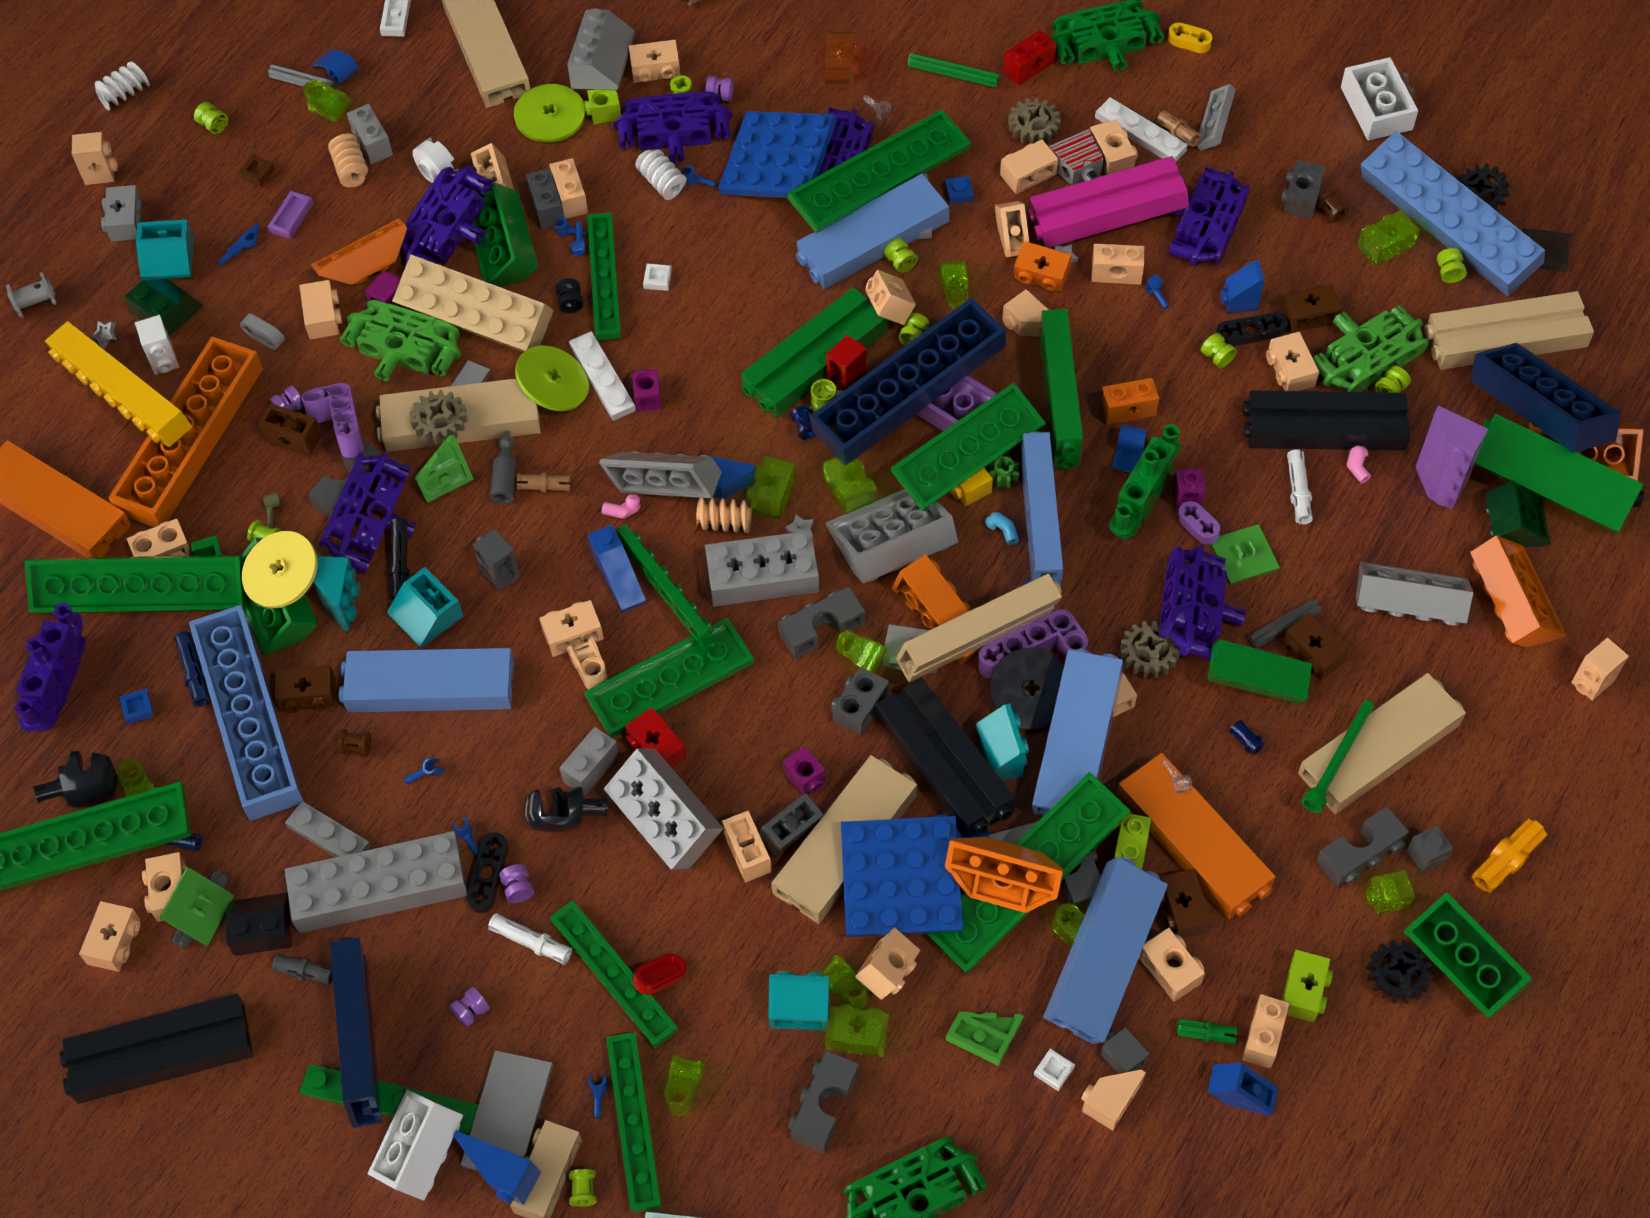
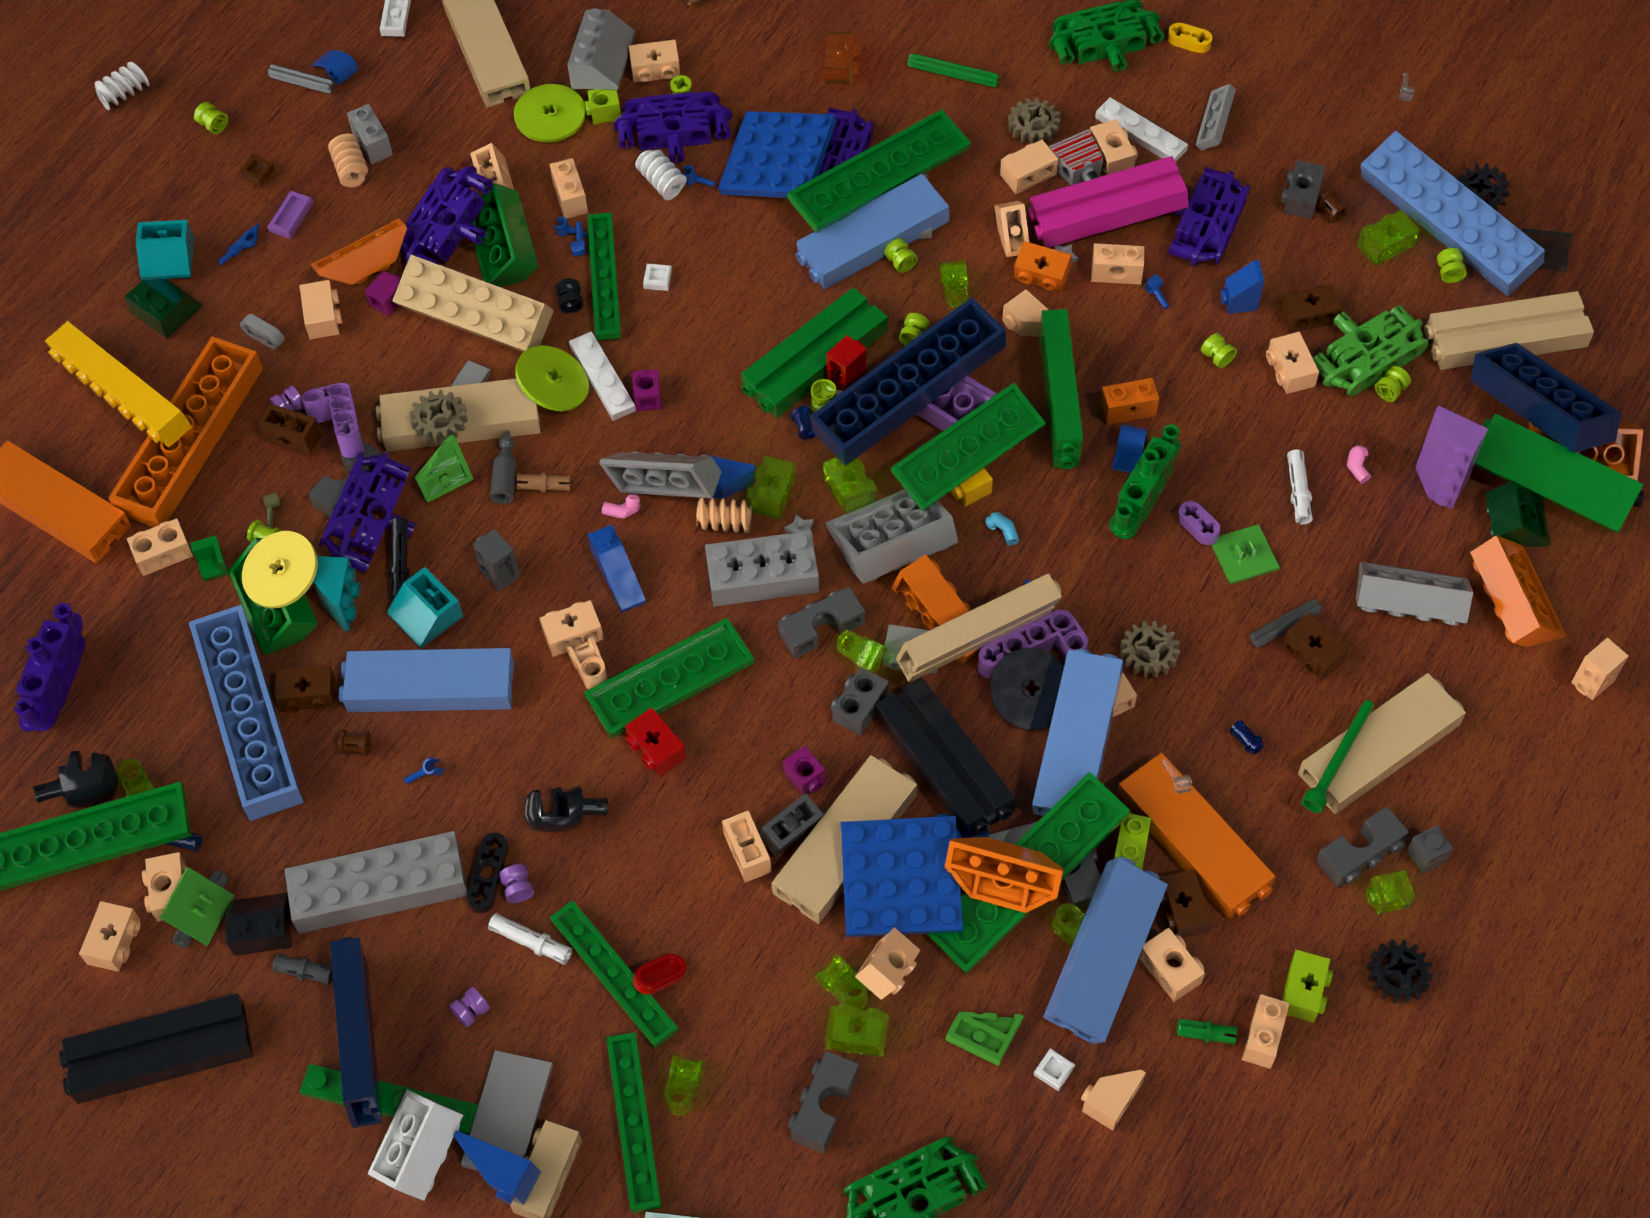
(31, 294): light grey hose -> none
(94, 158): light nougat brick -> none
(104, 333): light grey piece -> none
(122, 212): light grey brick -> none
(135, 583): green plate -> none
(136, 706): blue plate -> none
(157, 344): white brick -> none
(194, 677): dark blue pin -> none
(325, 100): clear neon green piece -> none
(325, 831): light grey plate -> none
(402, 339): bright green piece -> none
(432, 159): white piece -> none
(465, 833): blue hand -> none
(544, 198): dark grey brick -> none
(582, 1188): lime bush -> none
(589, 761): light grey brick -> none
(598, 1091): blue hand -> none
(663, 808): light grey brick -> none
(670, 592): green plate -> none
(721, 87): medium lavender wheel -> none
(799, 1001): teal slope -> none
(883, 105): clear hand -> none
(890, 297): light nougat brick -> none
(959, 190): blue plate -> none
(1002, 743): teal slope -> none
(1004, 471): bright green gear -> none
(1029, 57): red brick -> none
(1041, 506): medium blue brick -> none
(1124, 1052): dark grey brick -> none
(1179, 128): medium nougat pin -> none
(1188, 486): magenta brick -> none
(1195, 601): dark purple piece -> none
(1242, 1088): blue slope -> none
(1259, 672): green piece -> none
(1260, 322): black beam -> none
(1326, 420): black brick -> none
(1379, 98): white brick -> none
(1468, 956): green slope -> none
(1509, 855): light orange piece -> none

